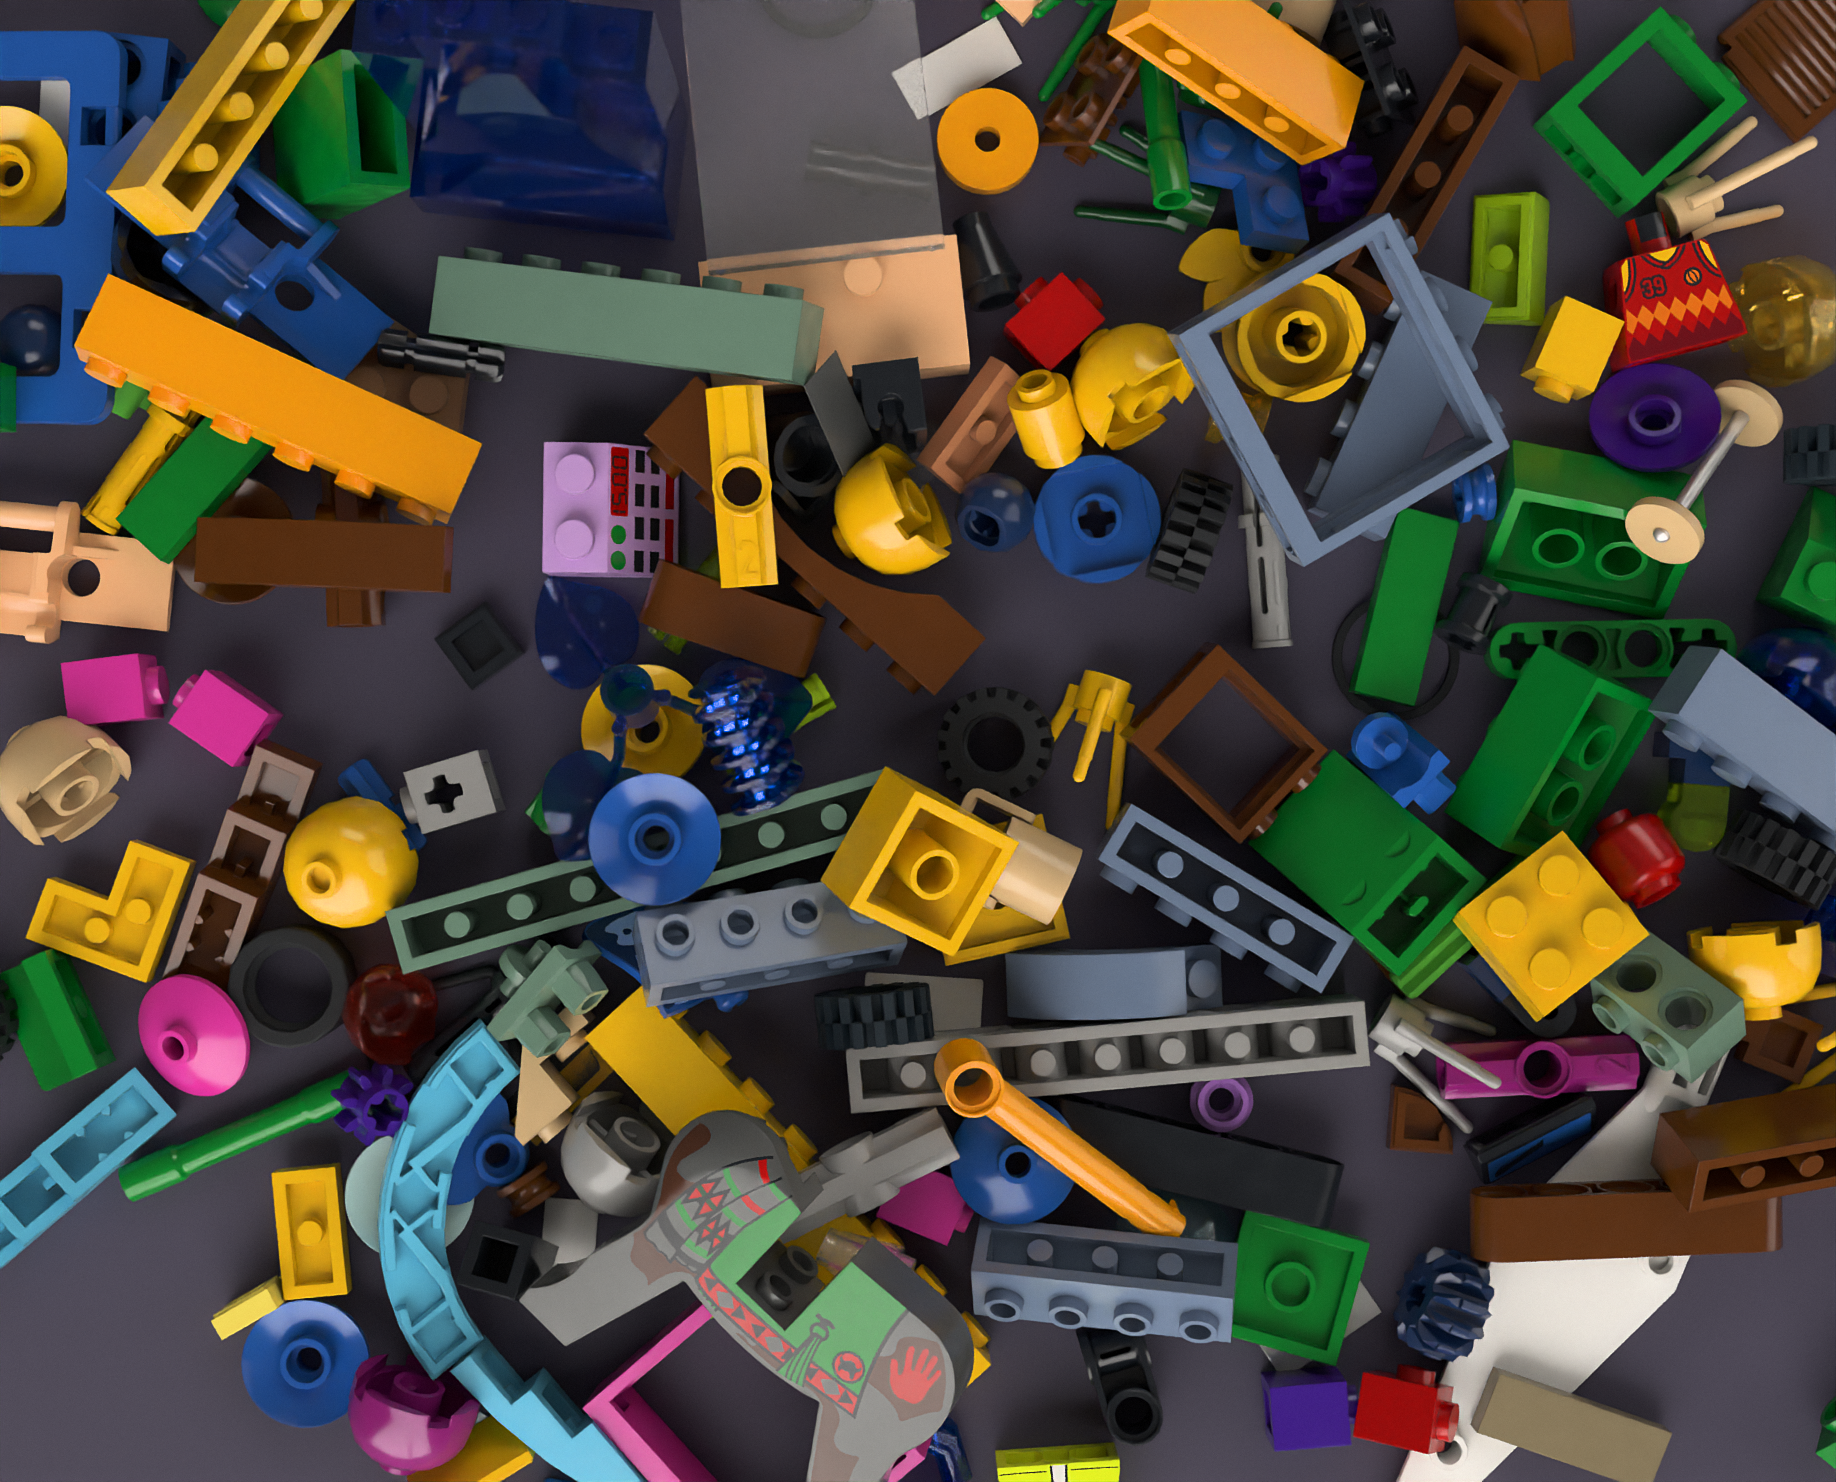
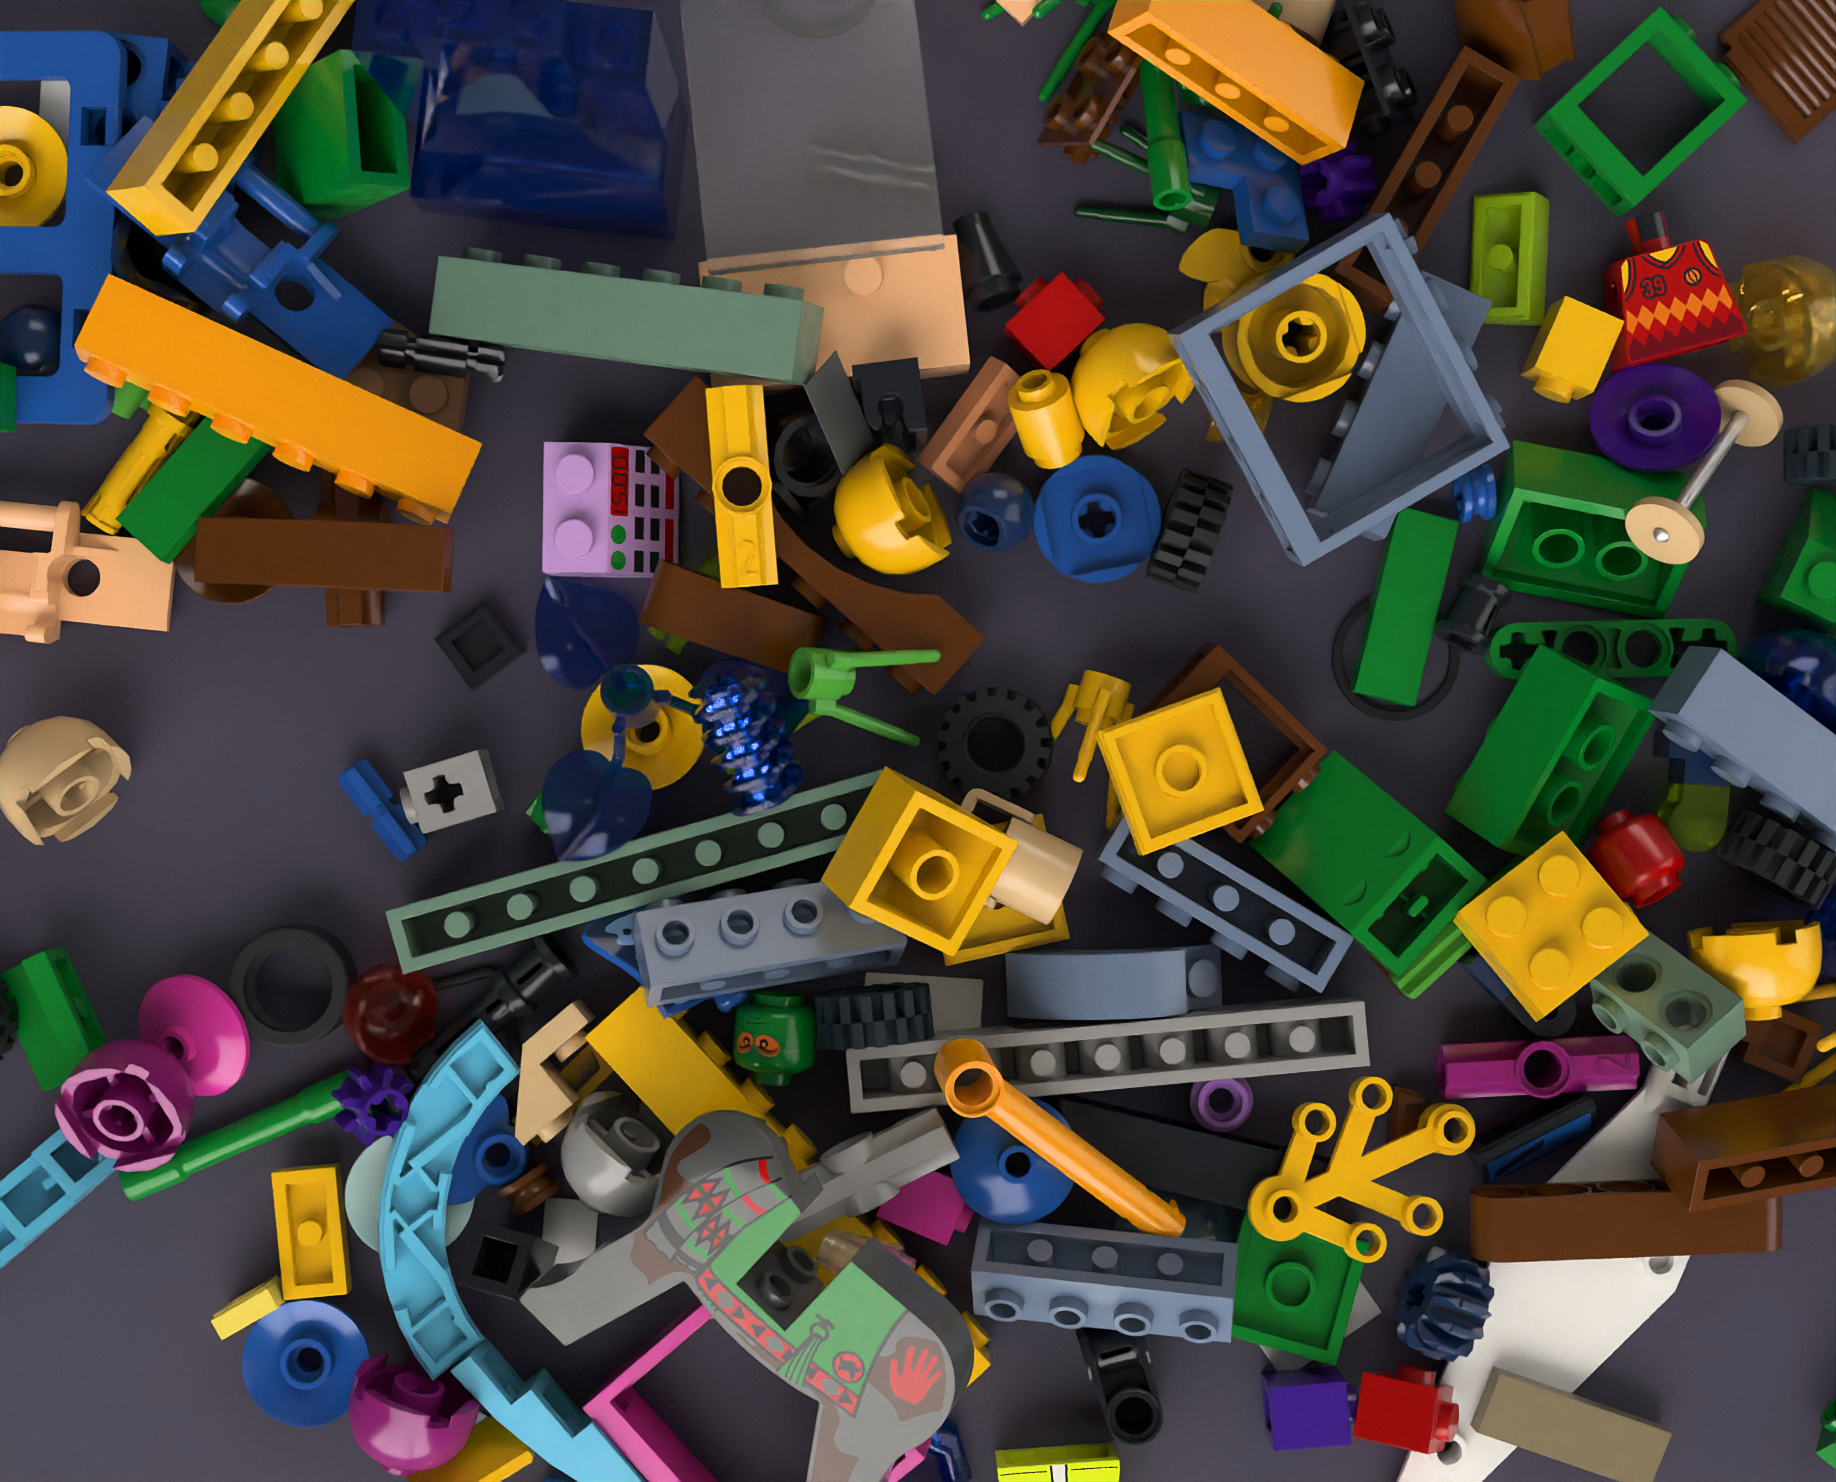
(115, 689): dark pink brick -> none
(120, 929): yellow plate -> none
(127, 1104): none -> magenta cylinder
(223, 716): dark pink brick -> none
(243, 864): reddish brown slope -> none
(350, 863): yellow cylinder -> none
(537, 984): sand green hips -> none
(620, 846): blue dish -> none
(775, 1036): none -> green head
(831, 673): none -> bright green plant
(967, 64): white sticker -> none
(991, 112): light orange piece -> none
(1179, 771): none -> yellow plate
(1265, 575): light grey pin -> none
(1352, 1172): none -> yellow plant
(1401, 761): blue hips -> none
(1402, 1028): light grey plant -> none
(1692, 201): tan plant -> none

